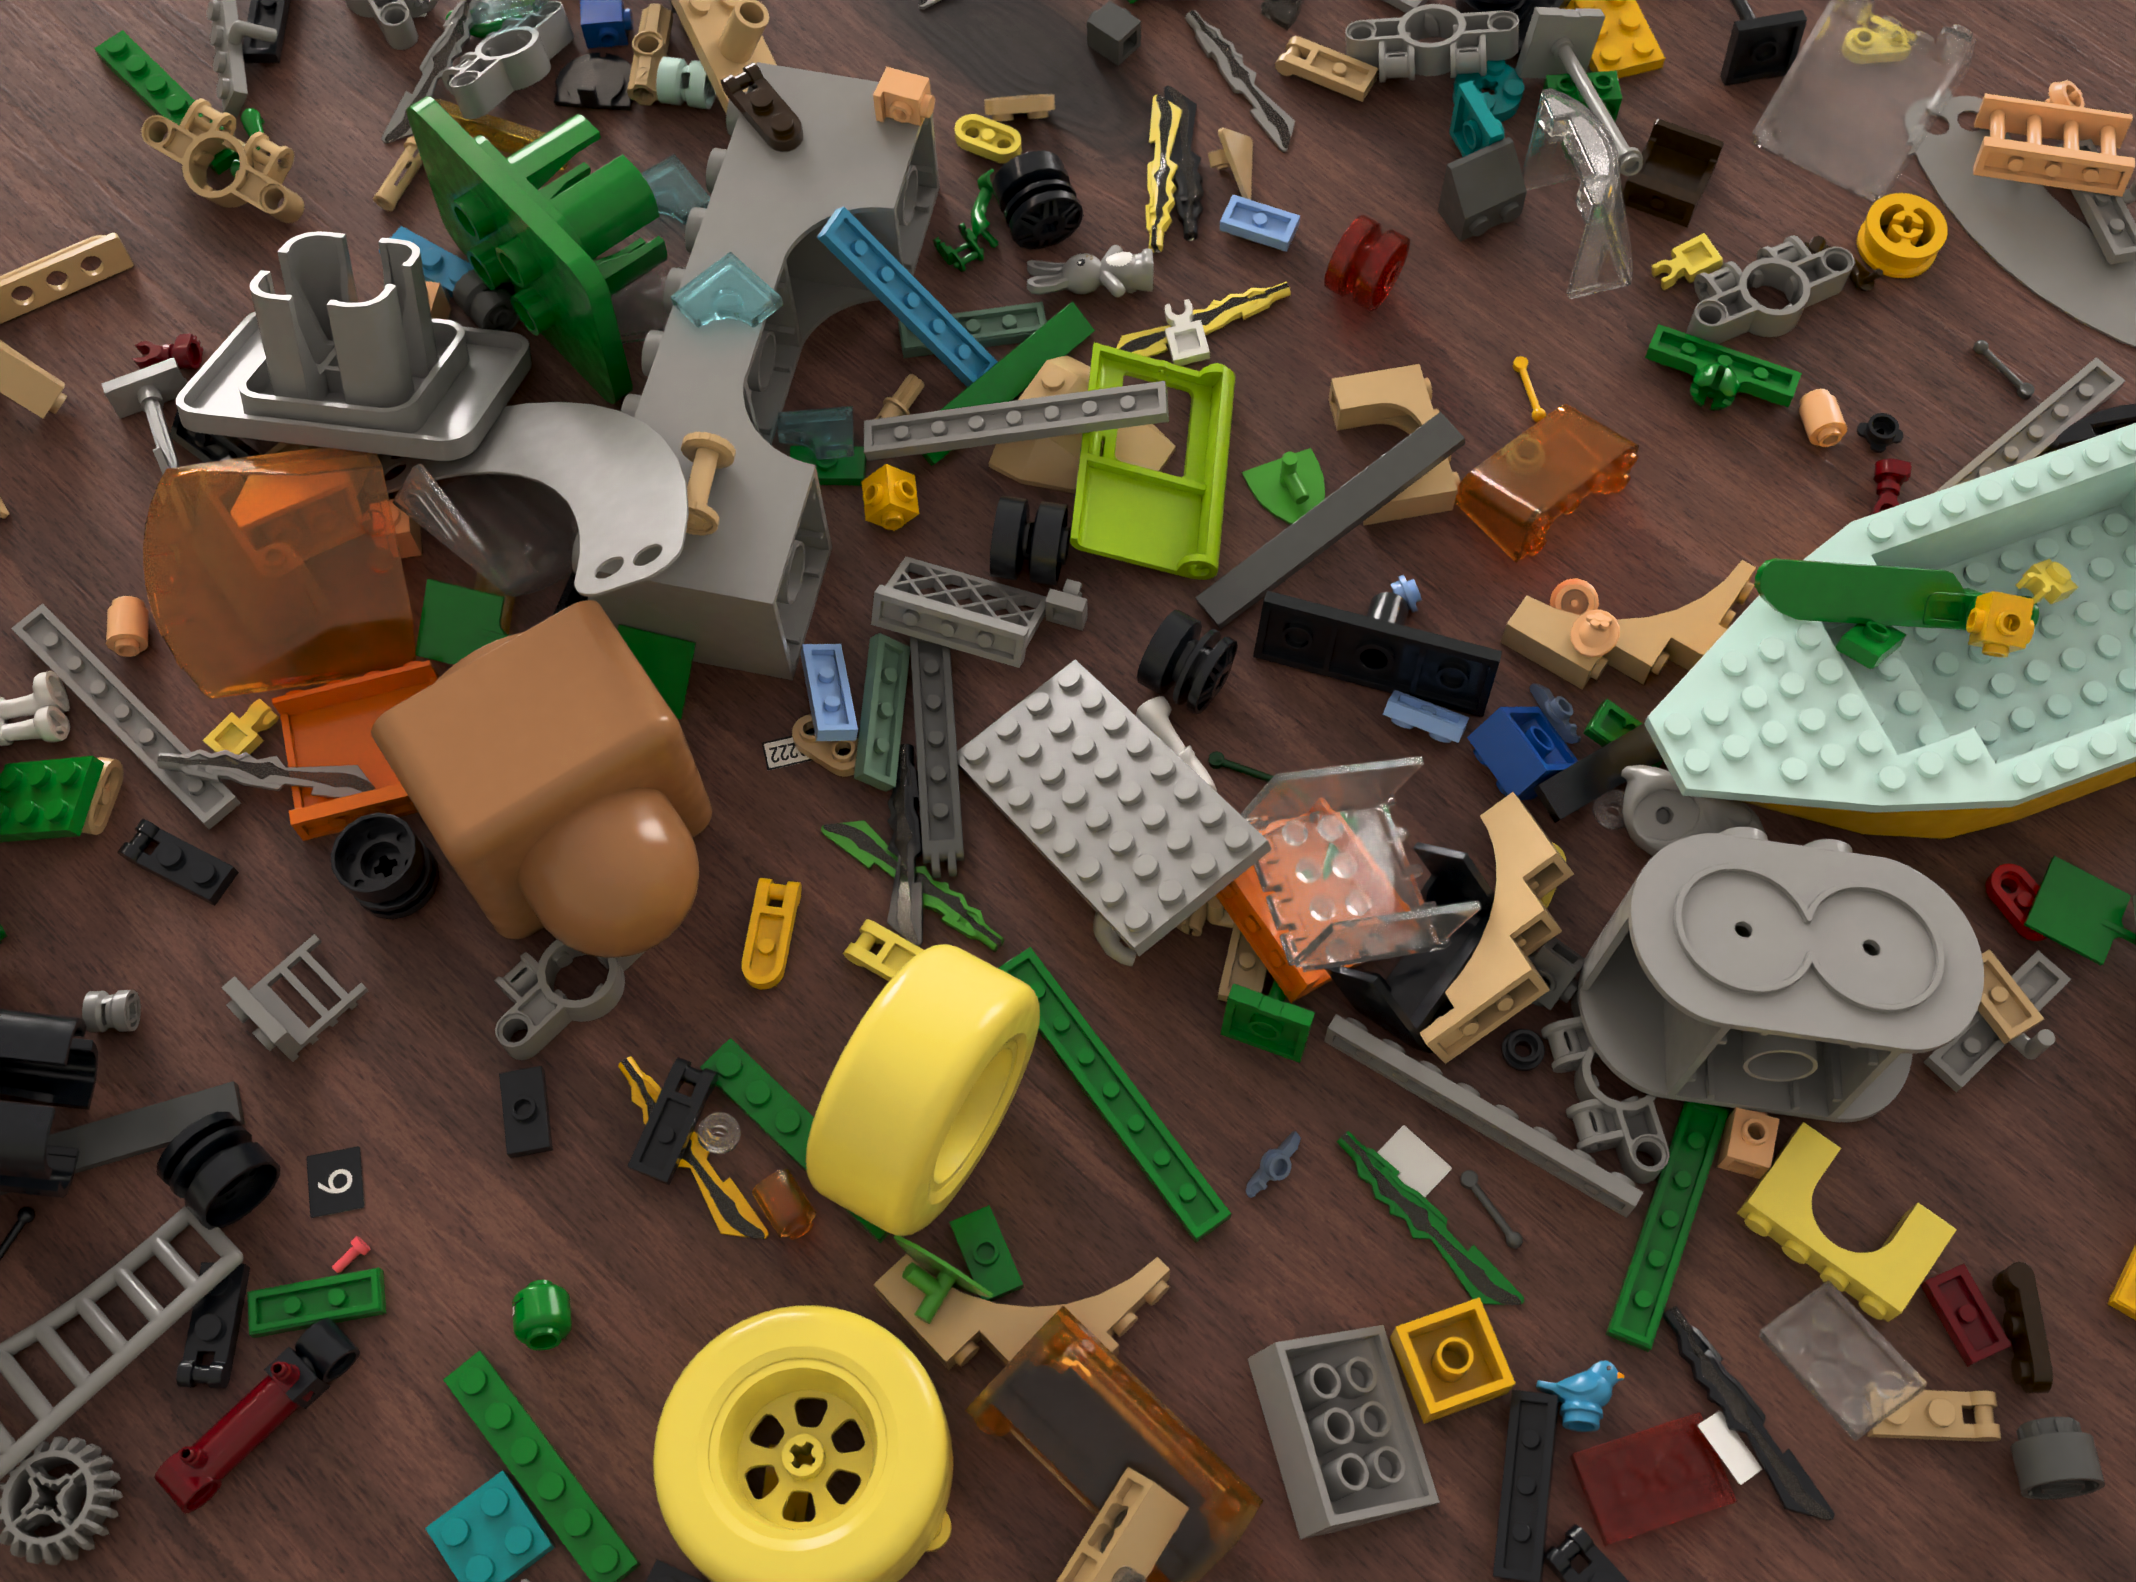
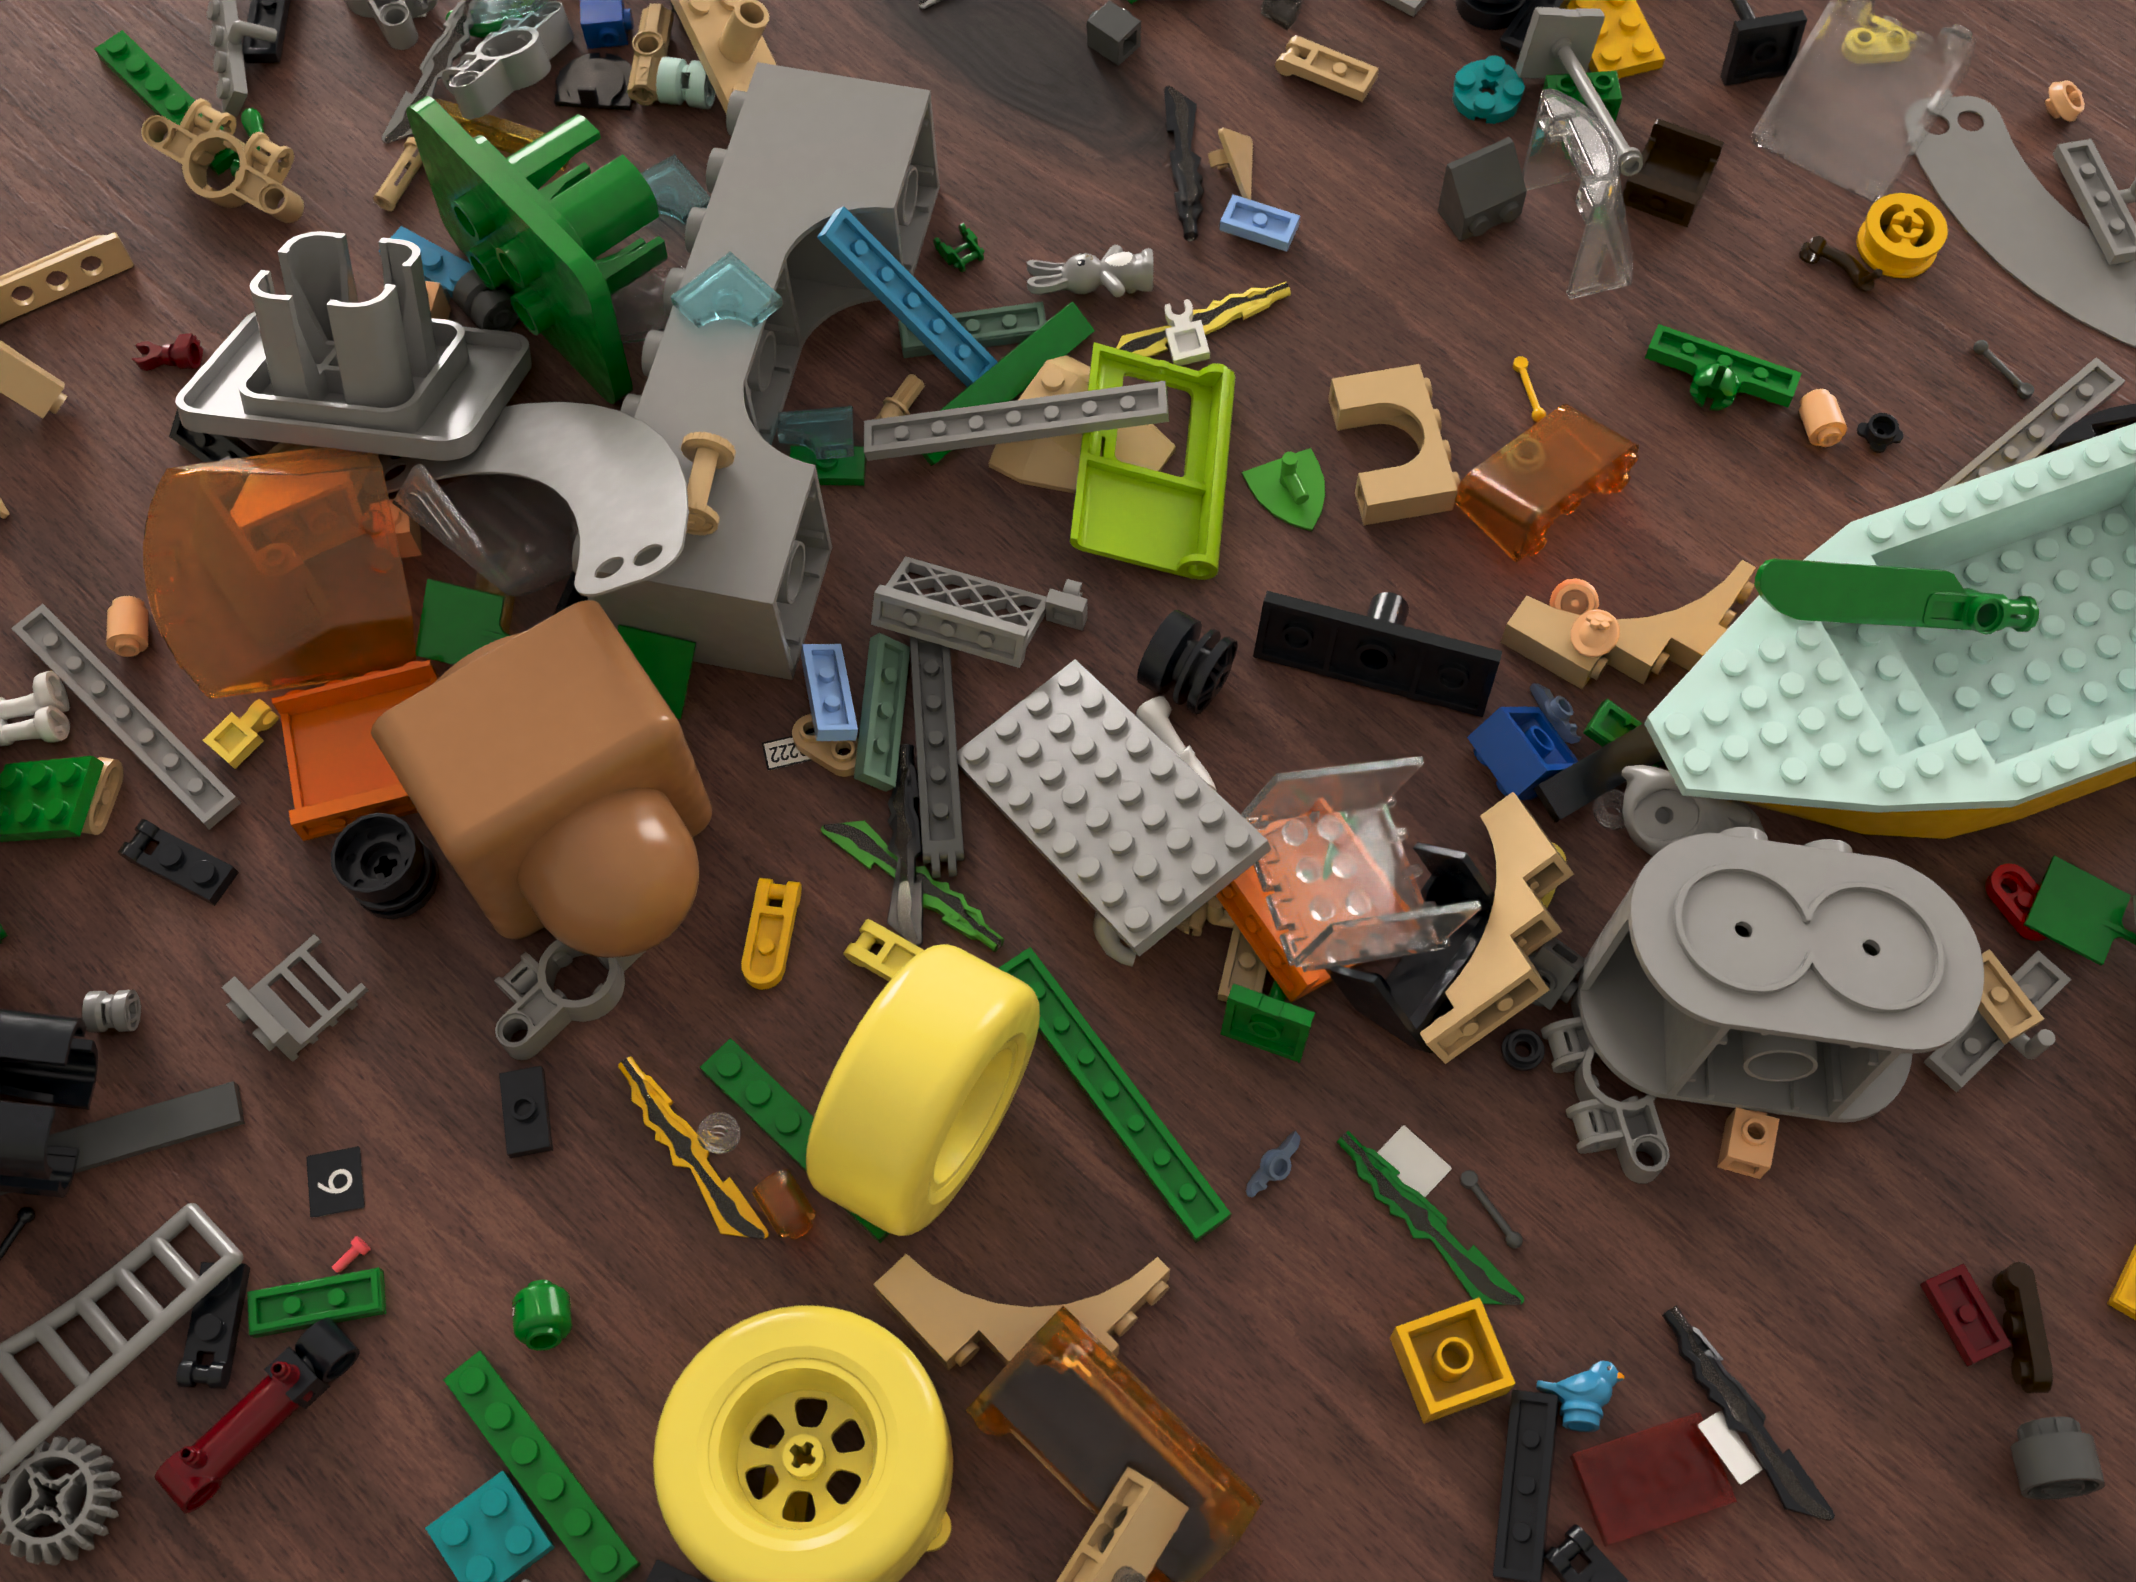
(147, 392): light grey piece -> none
(218, 1170): black wheel -> none
(267, 772): light grey sword -> none
(672, 1122): black plate -> none
(764, 109): dark brown plate -> none
(890, 497): yellow brick -> none
(903, 97): light nougat brick -> none
(934, 1288): bright green shield -> none
(978, 213): green piece -> none
(986, 1253): green plate -> none
(992, 138): light yellow plate -> none
(1034, 105): tan plate -> none
(1037, 199): black wheel -> none
(1040, 542): black wheel -> none
(1160, 171): light yellow sword -> none
(1216, 761): dark green hinge -> none
(1241, 79): light grey sword -> none
(1330, 520): dark grey tile -> none
(1341, 1430): light grey slope -> none
(1366, 263): clear red wheel -> none
(1408, 591): light blue plate -> none
(1413, 712): light blue plate -> none
(1469, 41): light grey piece -> none
(1472, 121): teal plate -> none
(1493, 1121): light grey plate -> none
(1667, 1225): green tile -> none
(1688, 260): light yellow plate -> none
(1804, 278): light grey piece -> none
(1842, 1360): clear plate -> none
(1870, 643): green plate -> none
(1878, 1279): light yellow arch -> none
(1890, 477): dark red piece -> none
(1940, 1417): tan plate -> none
(2000, 623): yellow brick -> none
(2048, 581): light yellow plate -> none
(2050, 164): light nougat fence -> none

